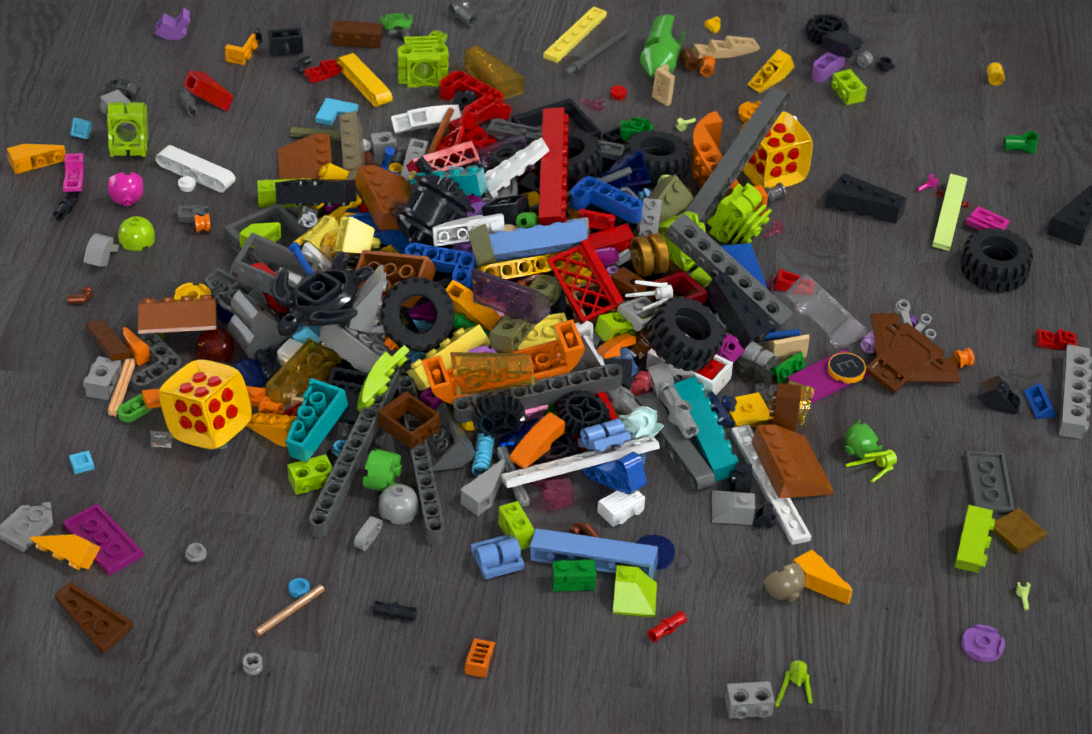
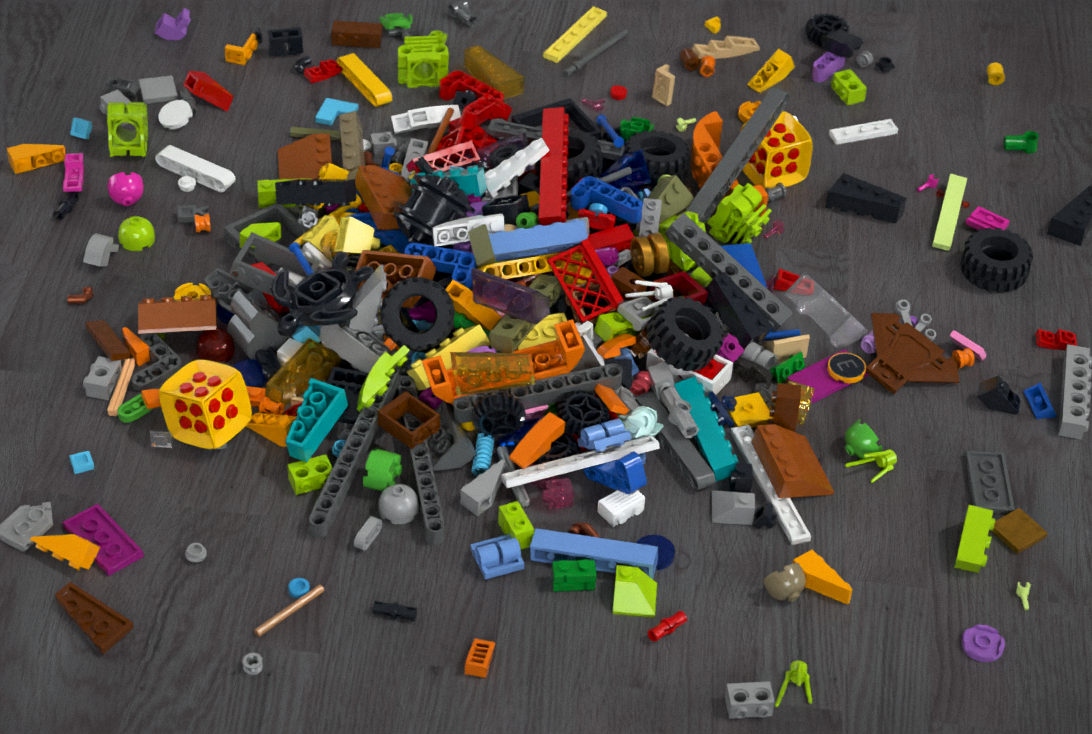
(158, 89): none -> light grey tile
(175, 114): none -> white tile
(598, 208): none -> dark azure tile
(611, 399): none -> orange tile
(617, 141): none -> blue bar
(665, 49): bright green piece -> none
(863, 131): none -> white tile
(964, 342): none -> bright pink tile

